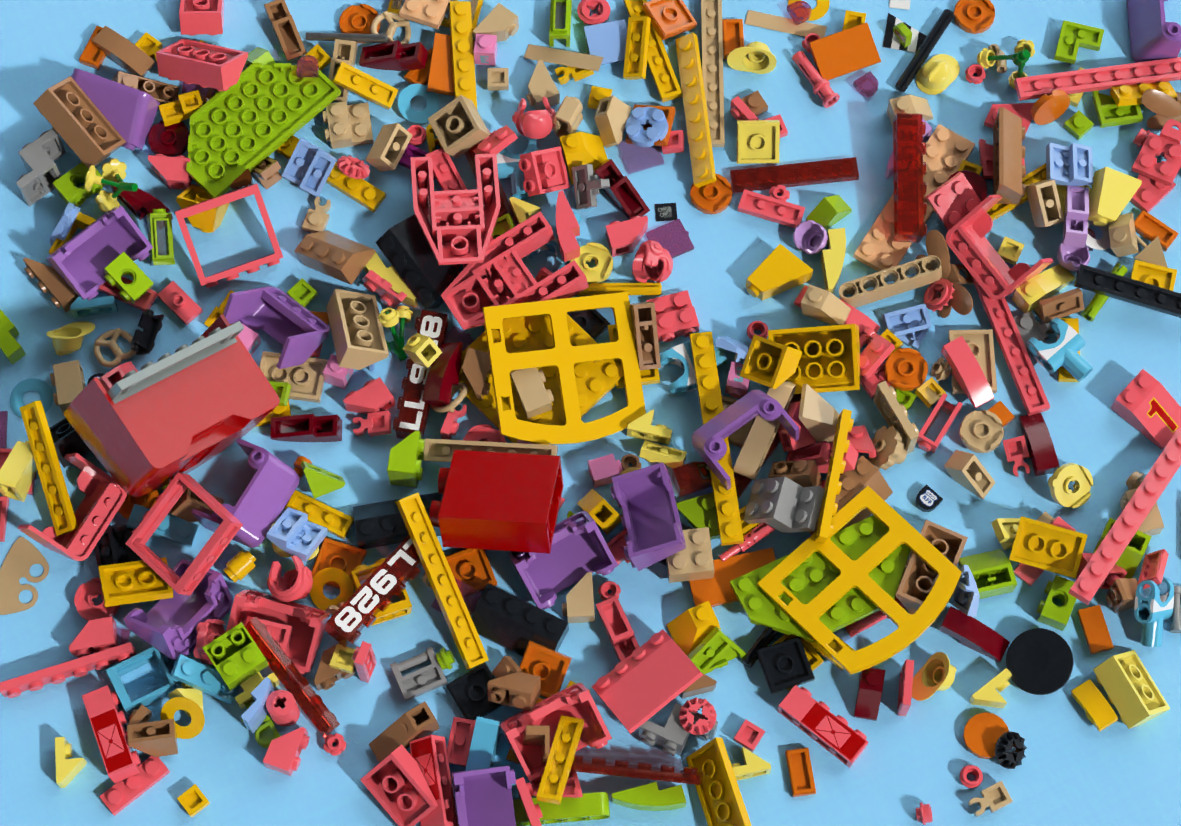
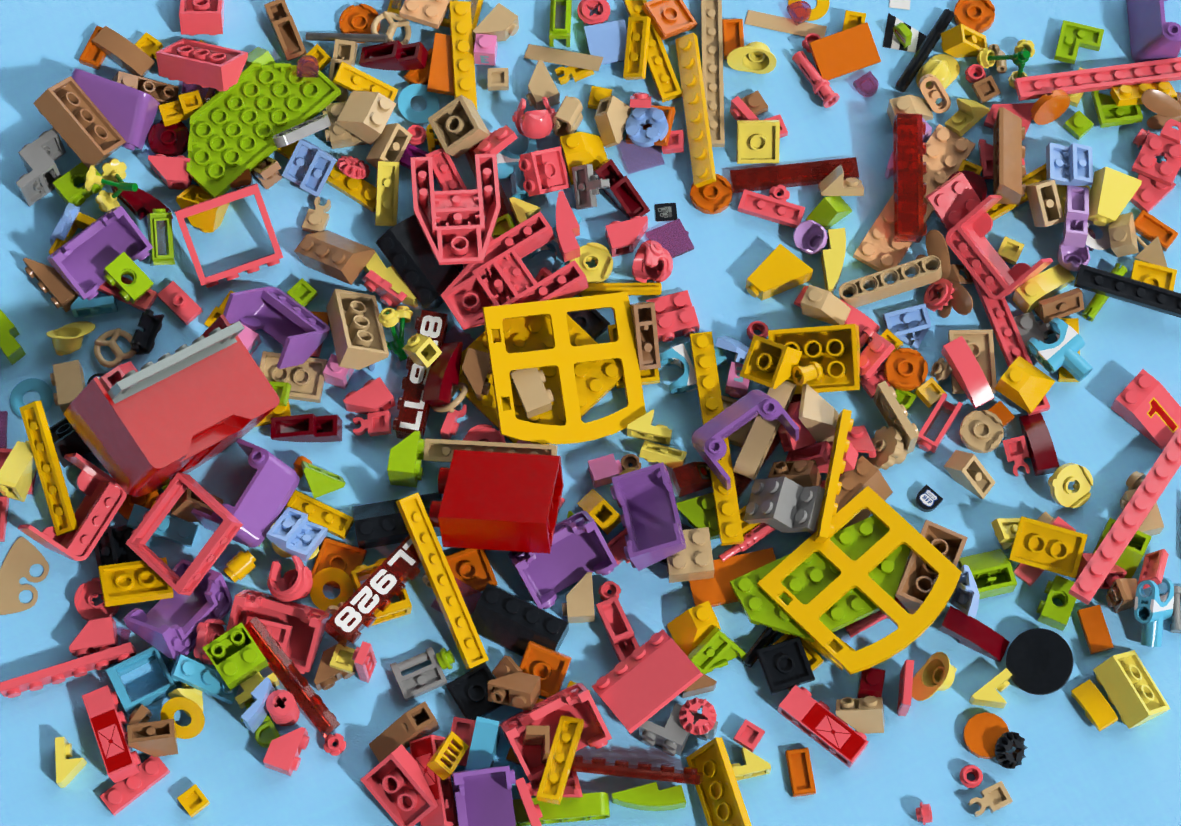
(301, 131): none -> light grey beam
(366, 114): none -> tan slope
(387, 193): none -> light yellow plate
(438, 766): none -> yellow slope
(640, 100): none -> coral plate
(806, 373): none -> yellow bush
(836, 185): none -> tan slope
(862, 714): none -> tan slope
(934, 92): none -> light nougat plate
(963, 42): none -> yellow slope
(967, 116): none -> light yellow slope
(986, 89): none -> medium nougat plate
(1024, 384): none -> yellow slope

